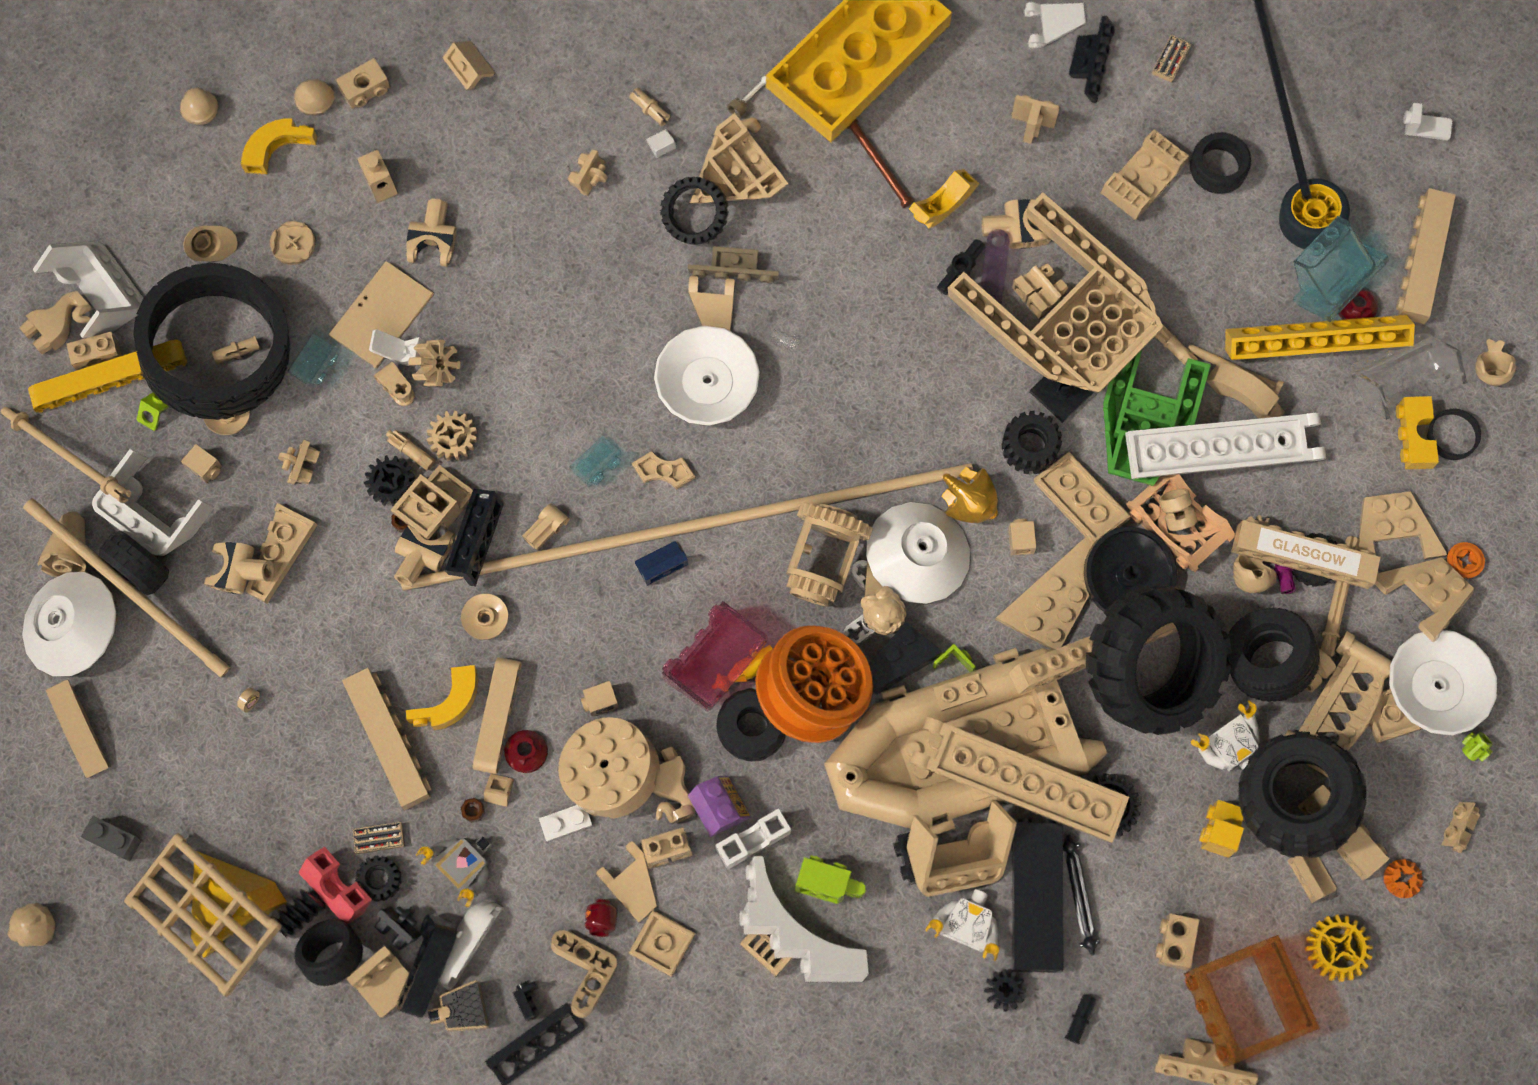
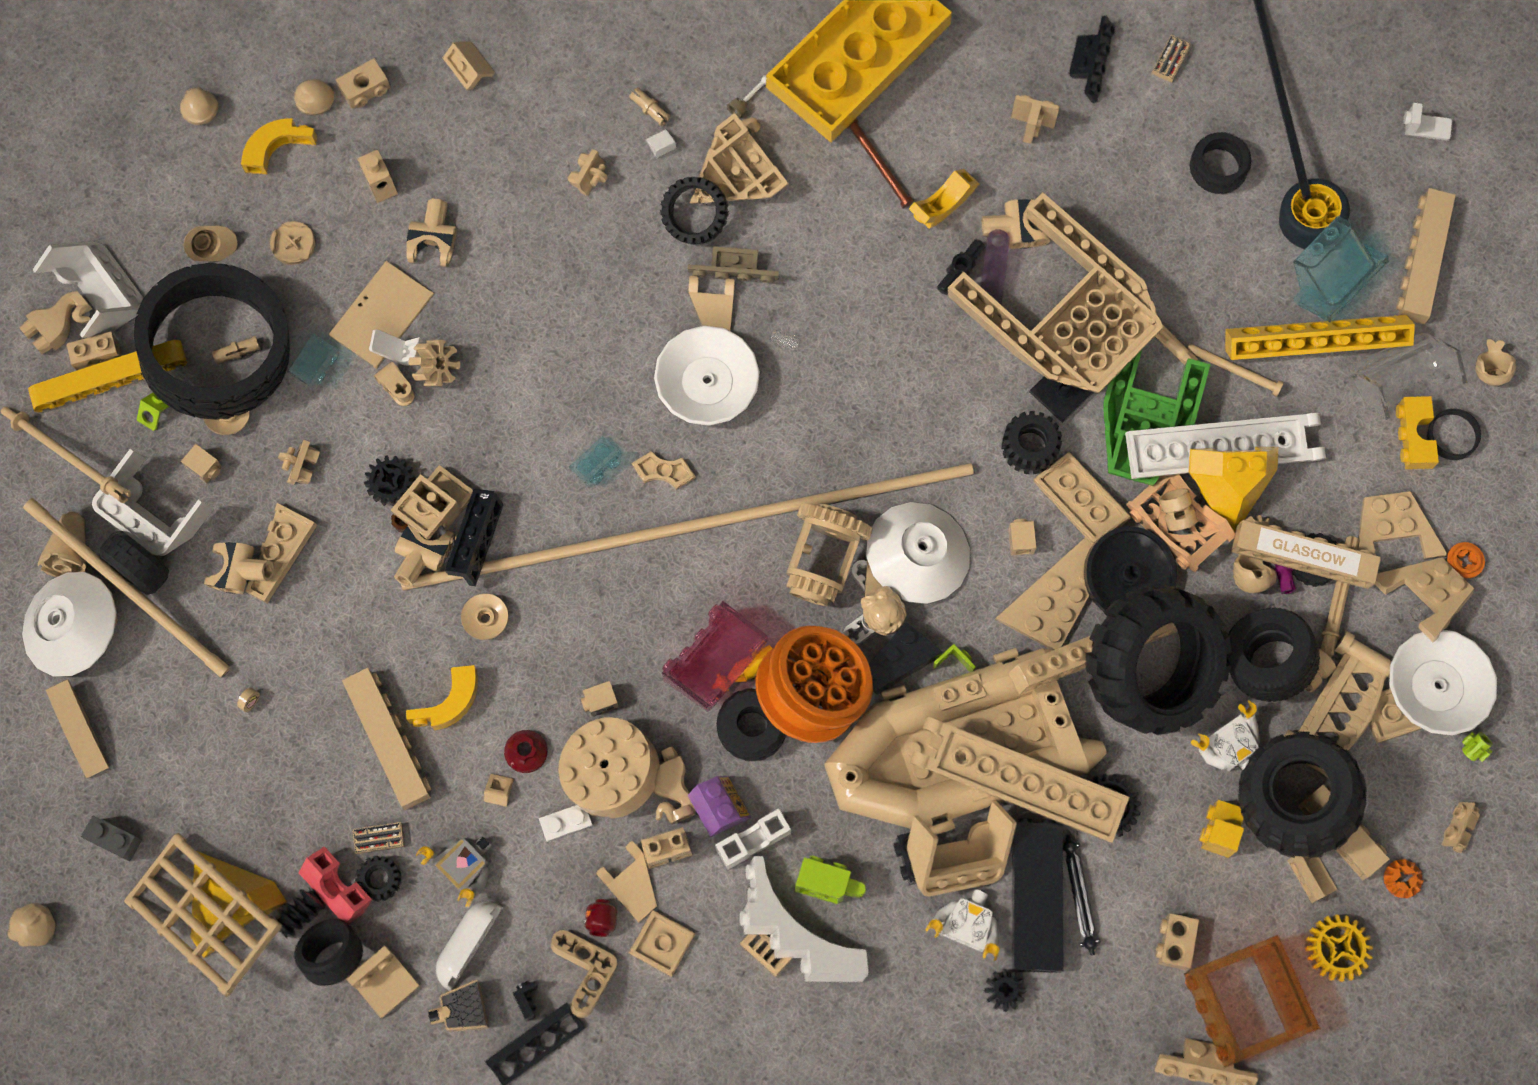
(401, 922): black hips -> none
(405, 445): tan piece -> none
(428, 965): black beam -> none
(461, 433): tan gear -> none
(472, 810): reddish brown tile -> none
(495, 716): tan beam -> none
(548, 523): tan piece -> none
(661, 563): dark blue panel -> none
(971, 501): pearl gold piece -> none
(1039, 291): tan hips -> none
(1056, 21): white flag -> none
(1080, 1019): black axle -> none
(1145, 175): tan plate -> none
(1233, 479): none -> yellow wedge
(1246, 388): tan arch -> none
(1352, 311): dark red piece -> none

